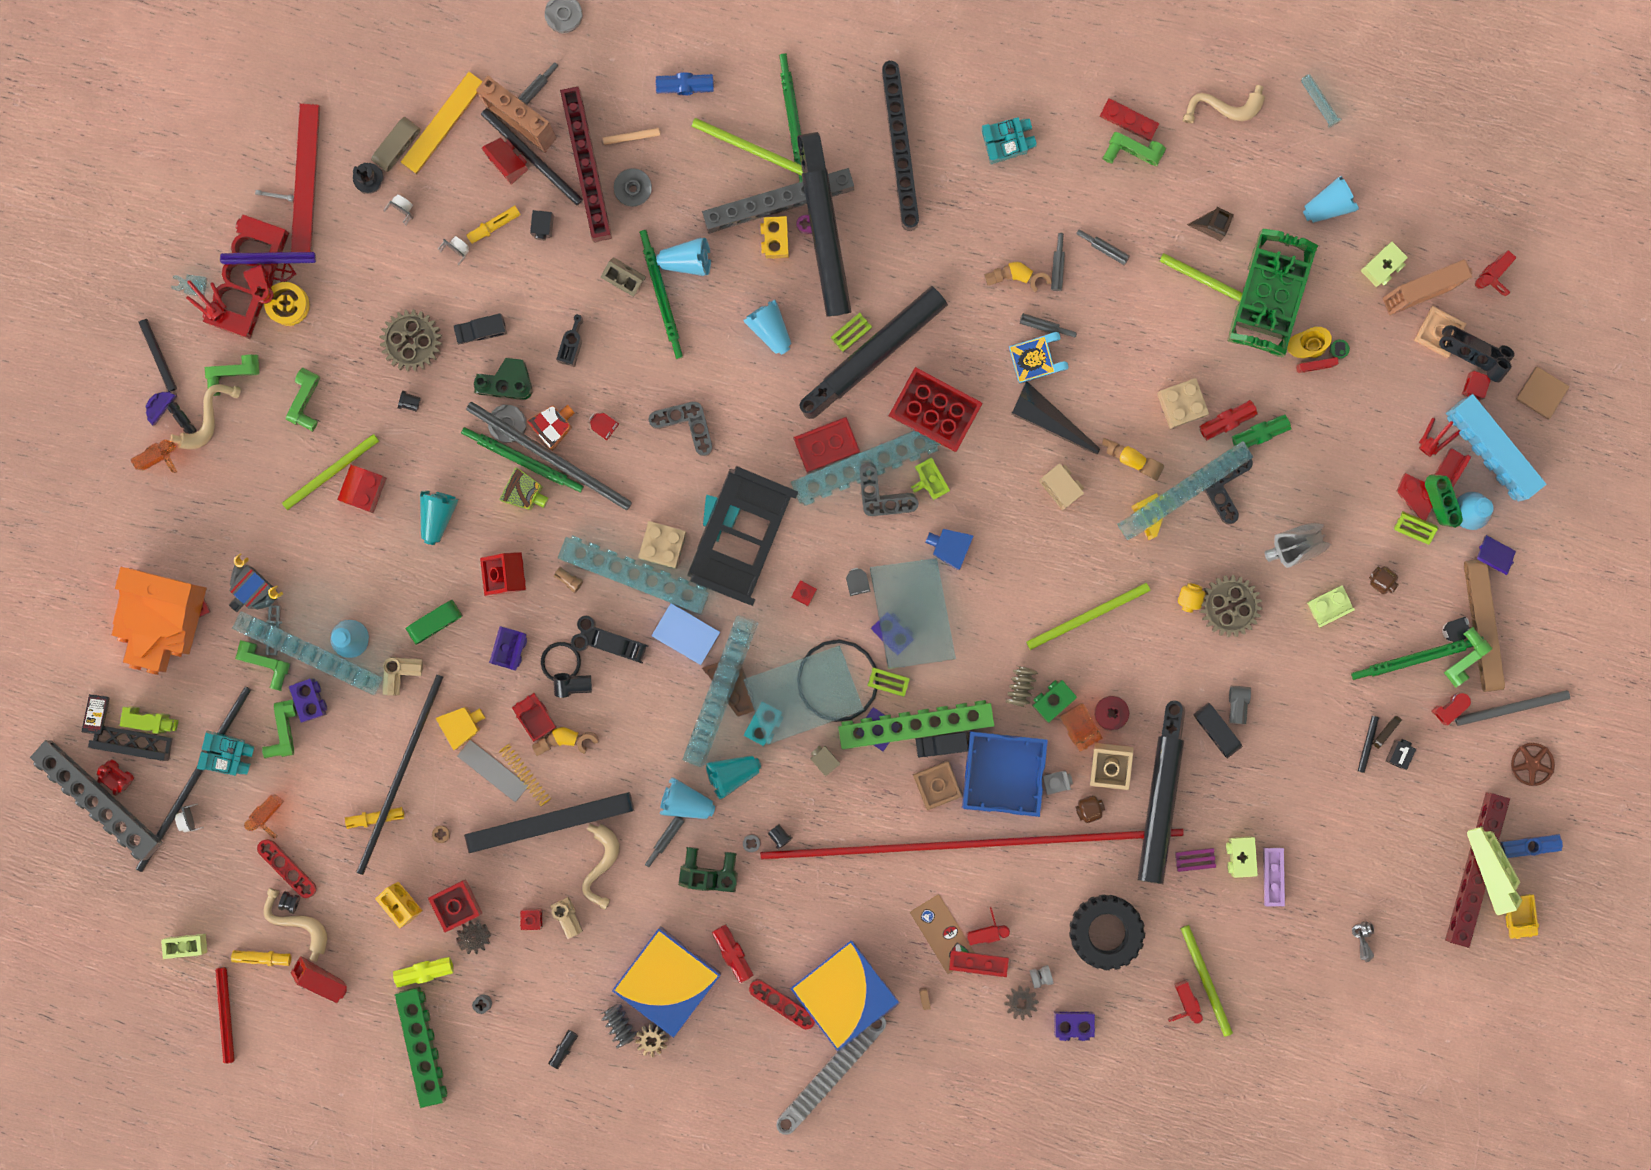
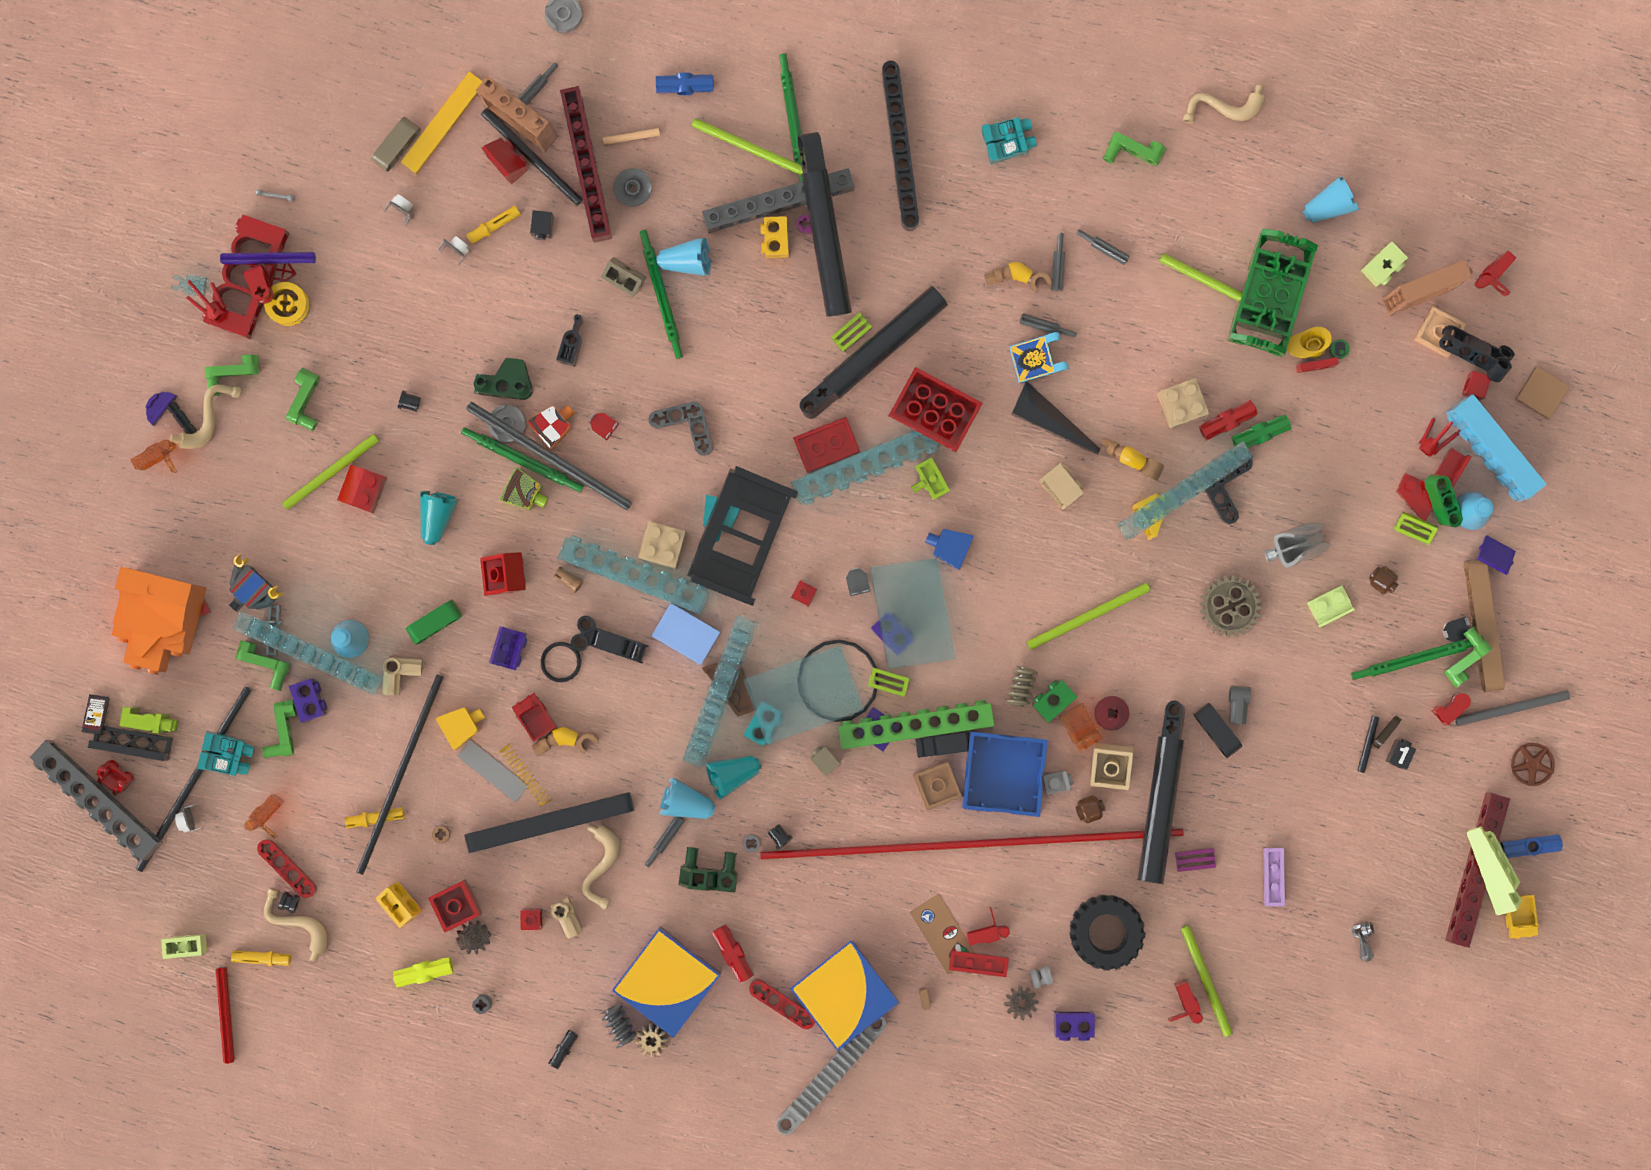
(157, 355): black piece -> none
(305, 178): red tile -> none
(318, 980): red slope -> none
(373, 172): black piece -> none
(400, 327): dark tan gear -> none
(426, 1096): green brick -> none
(480, 329): black piece -> none
(566, 685): black piece -> none
(770, 327): medium azure cone -> none
(868, 498): dark grey beam -> none
(1129, 119): red plate -> none
(1191, 597): yellow head -> none
(1213, 223): dark brown slope -> none
(1247, 847): yellowish green brick -> none
(1320, 100): clear light blue axle -> none

